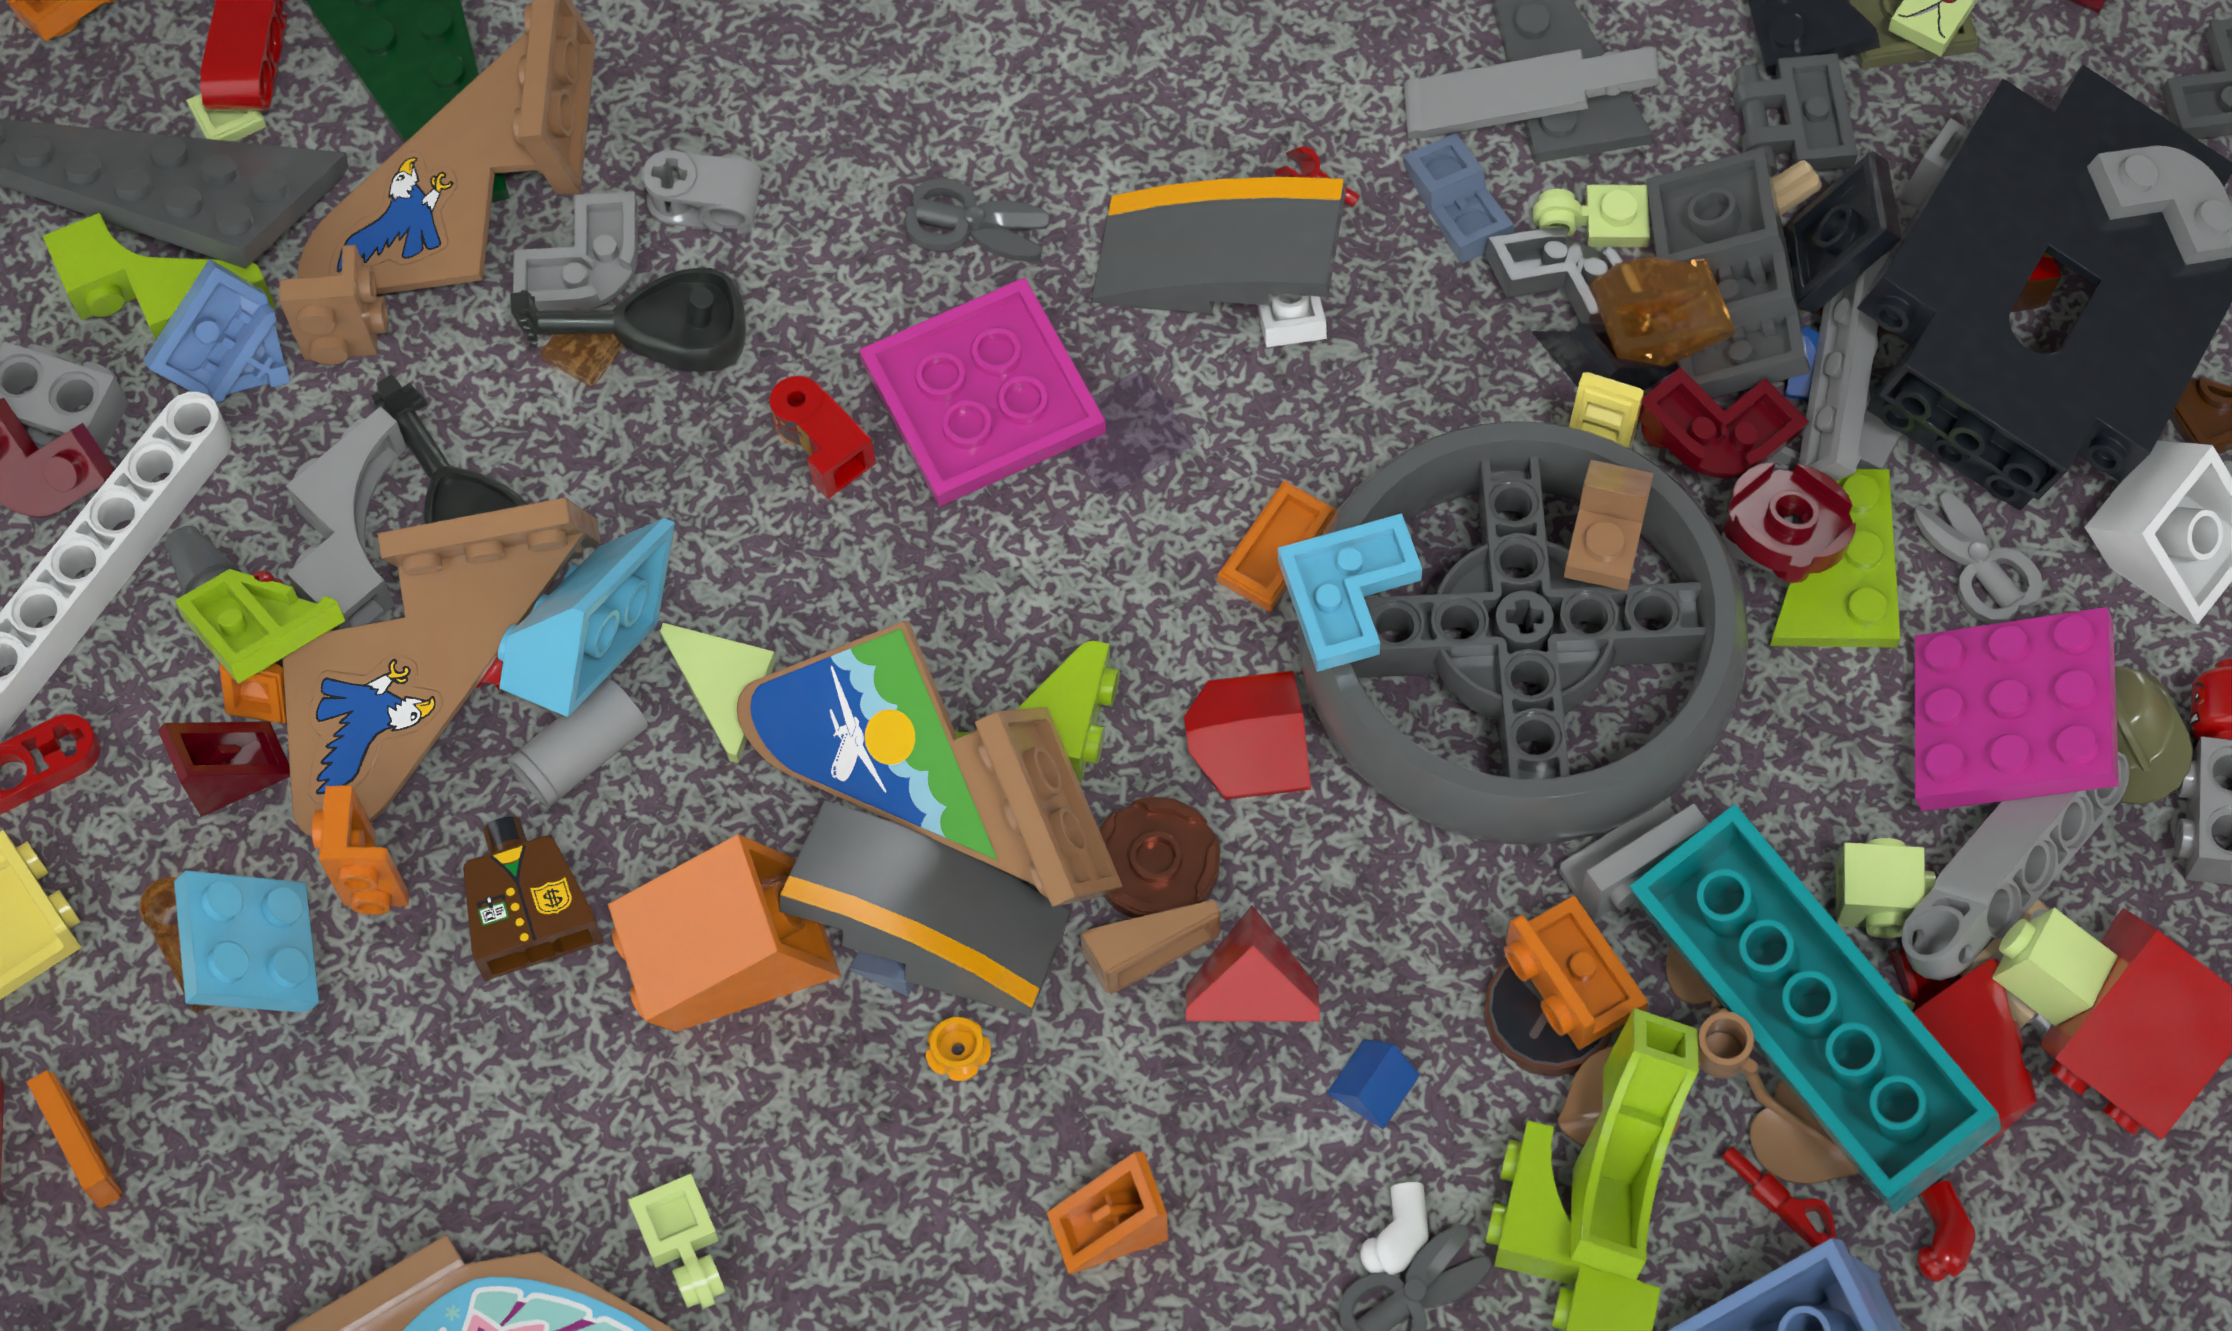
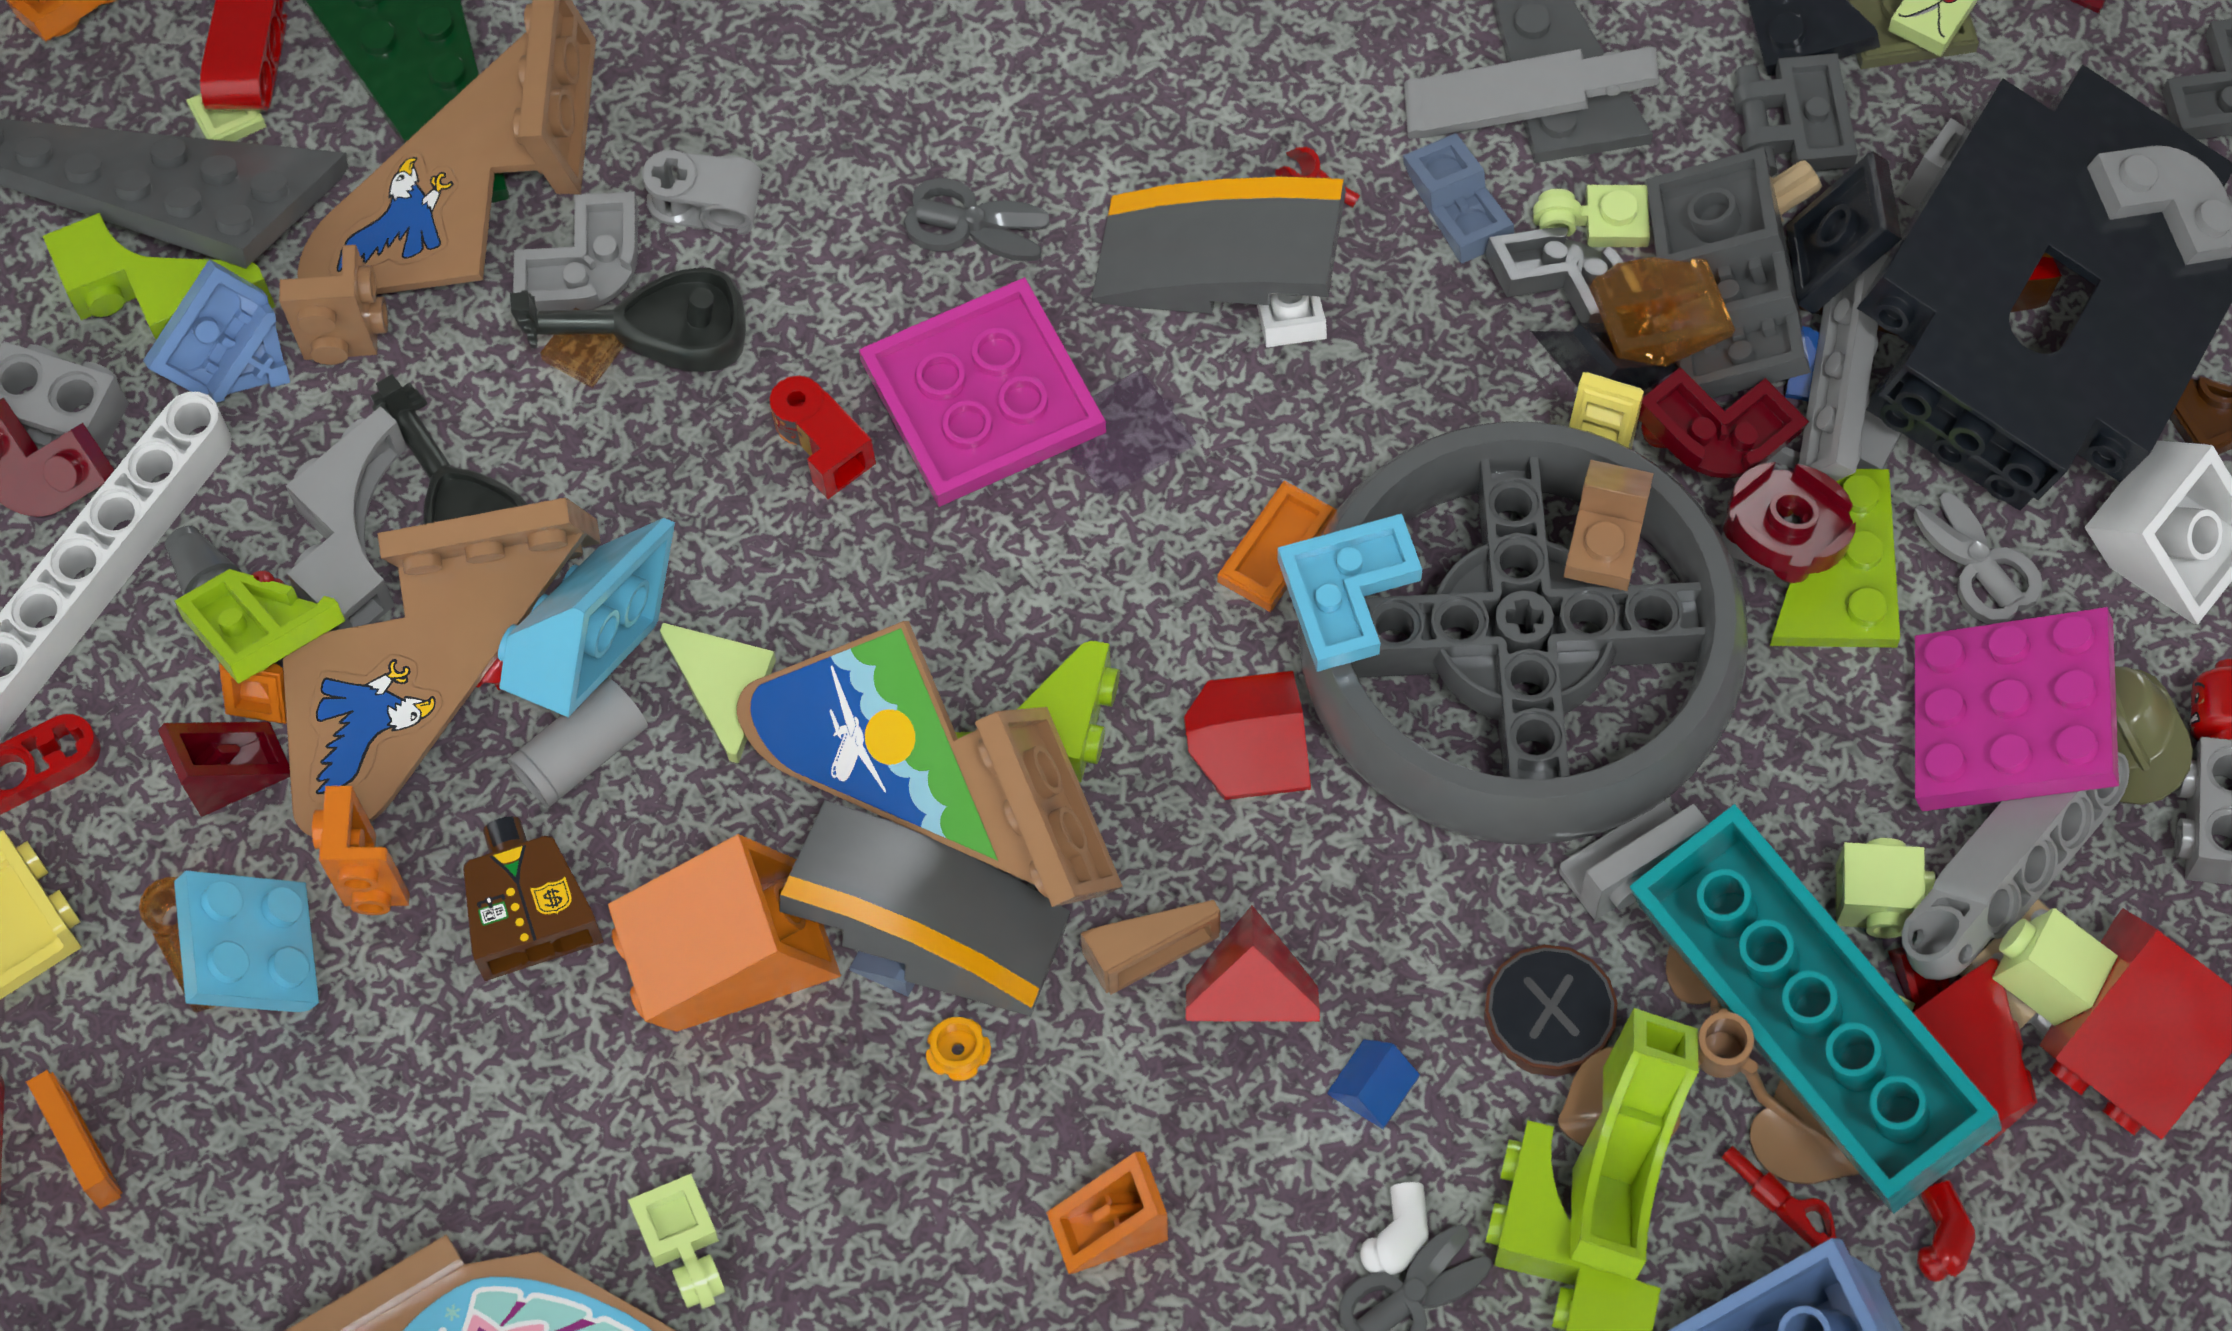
(1155, 876): copper tile -> none
(1574, 971): orange bracket -> none

